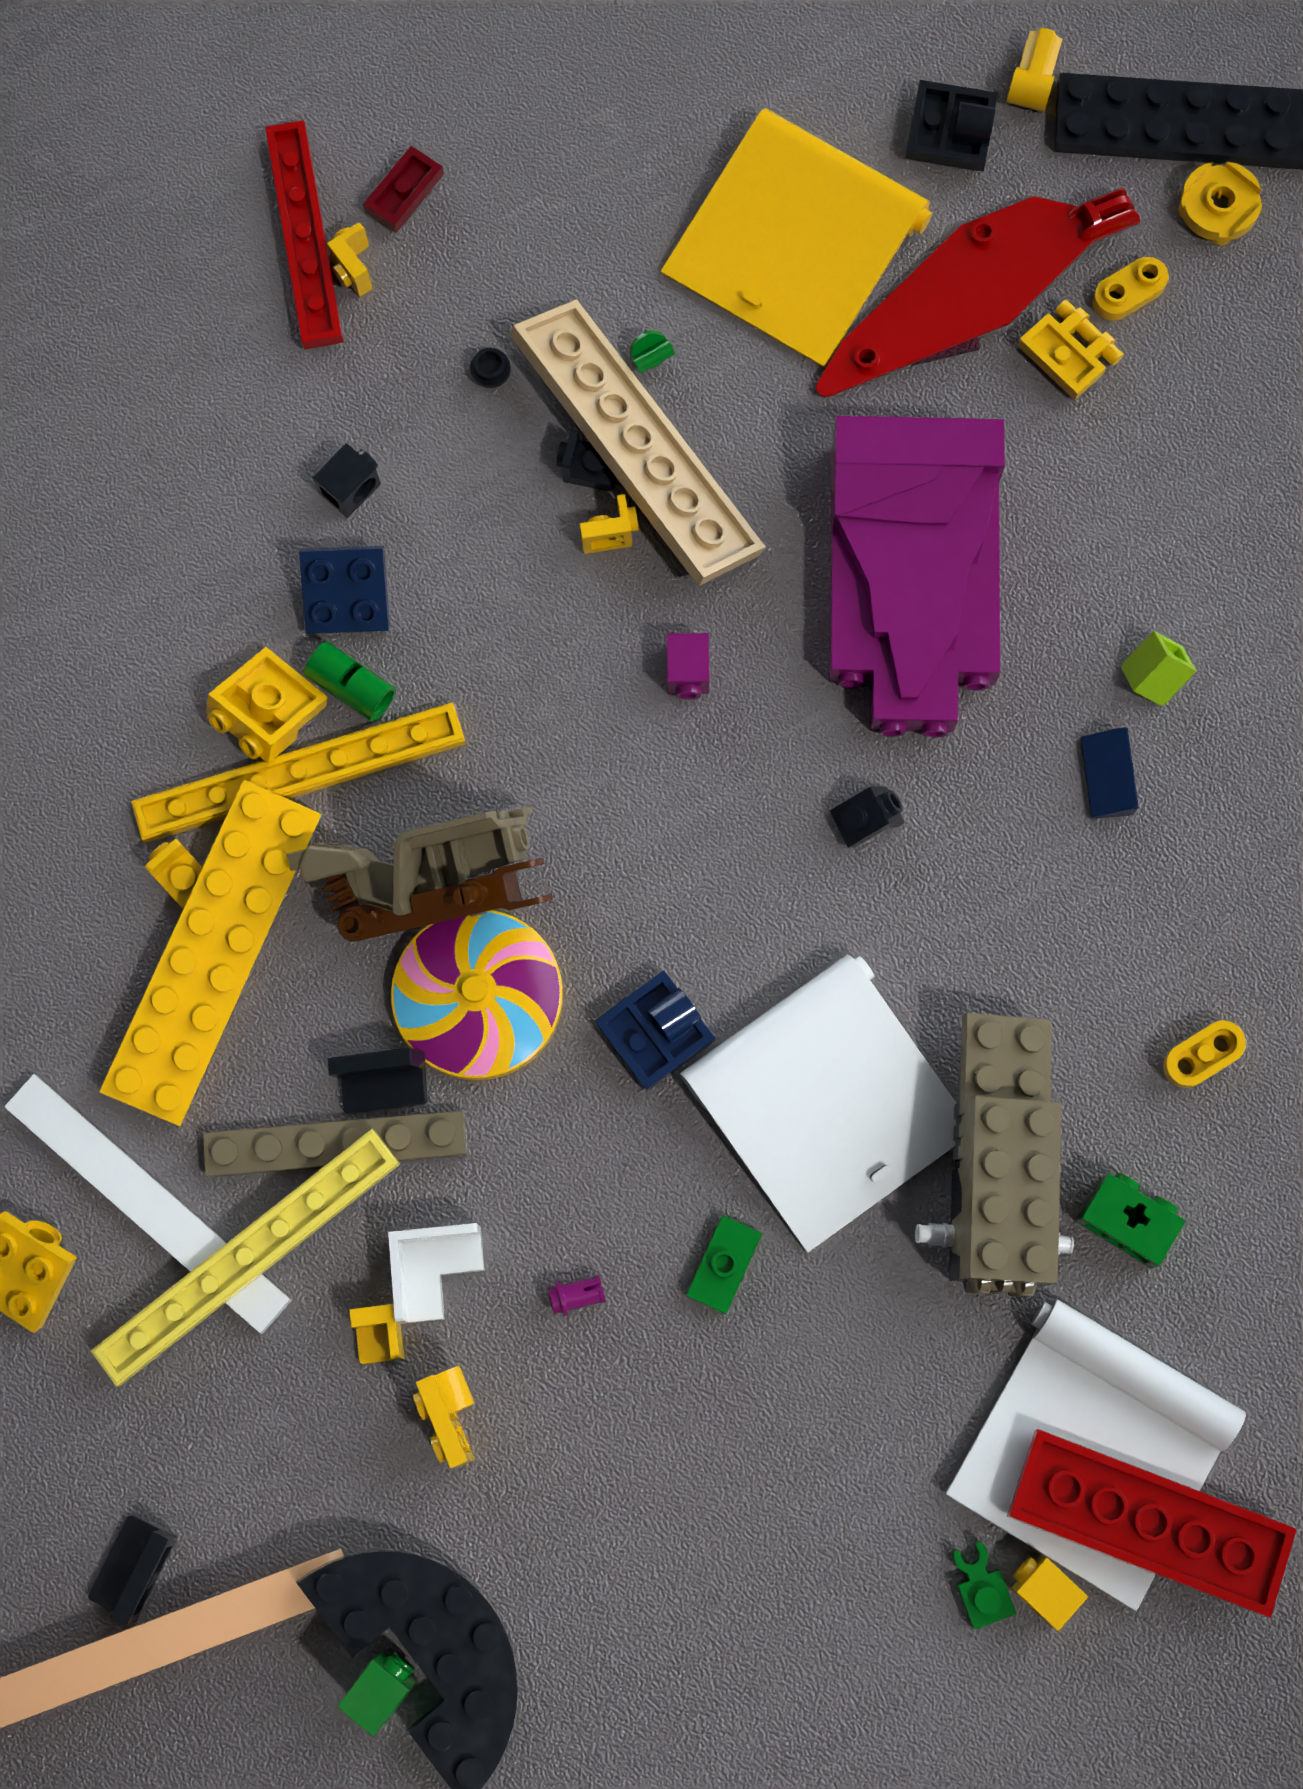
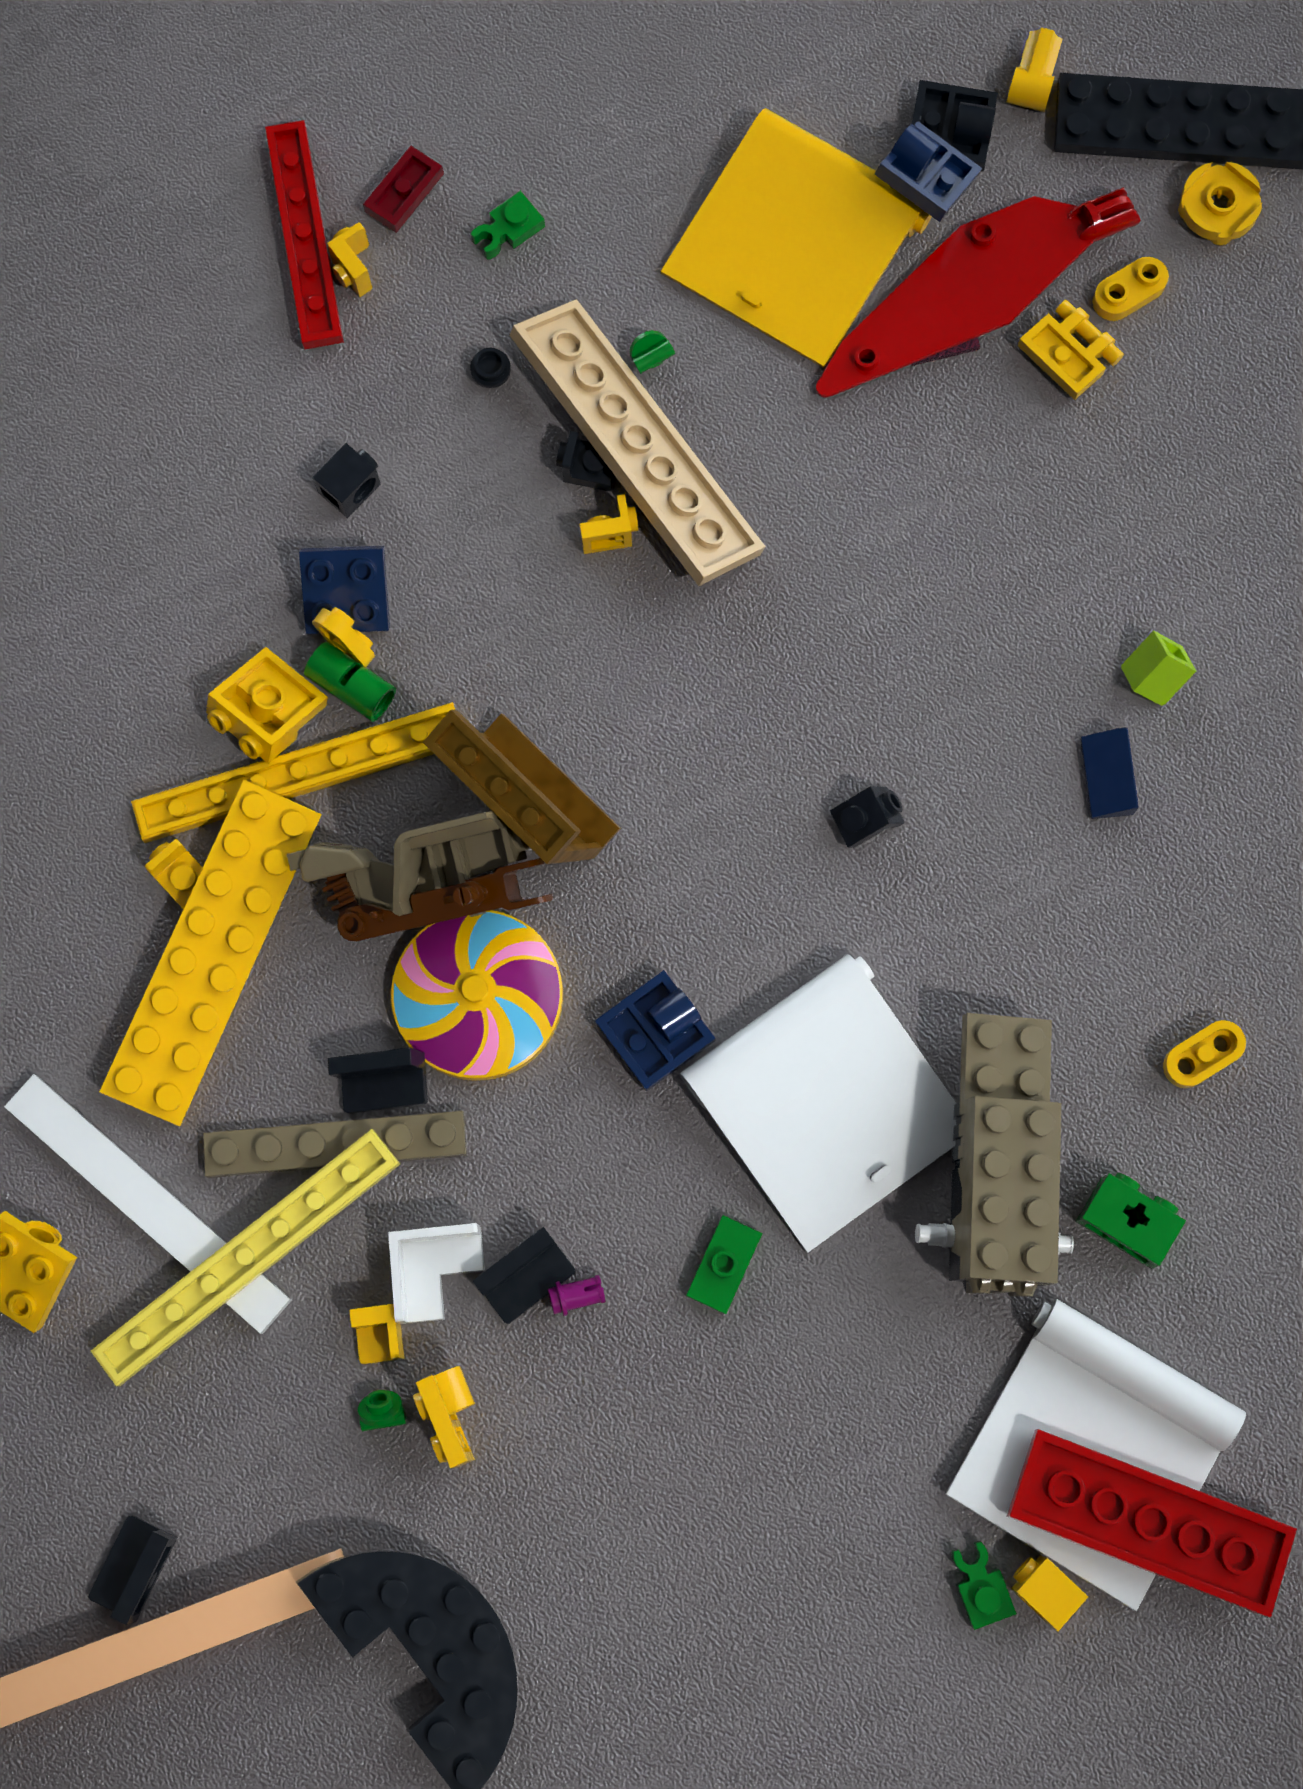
(338, 630): none -> yellow plate
(379, 1691): green brick -> none
(381, 1410): none -> green plate
(511, 222): none -> green plate
(523, 788): none -> pearl gold panel
(524, 1276): none -> black panel
(688, 665): magenta brick -> none
(915, 565): magenta panel -> none
(927, 170): none -> dark blue plate

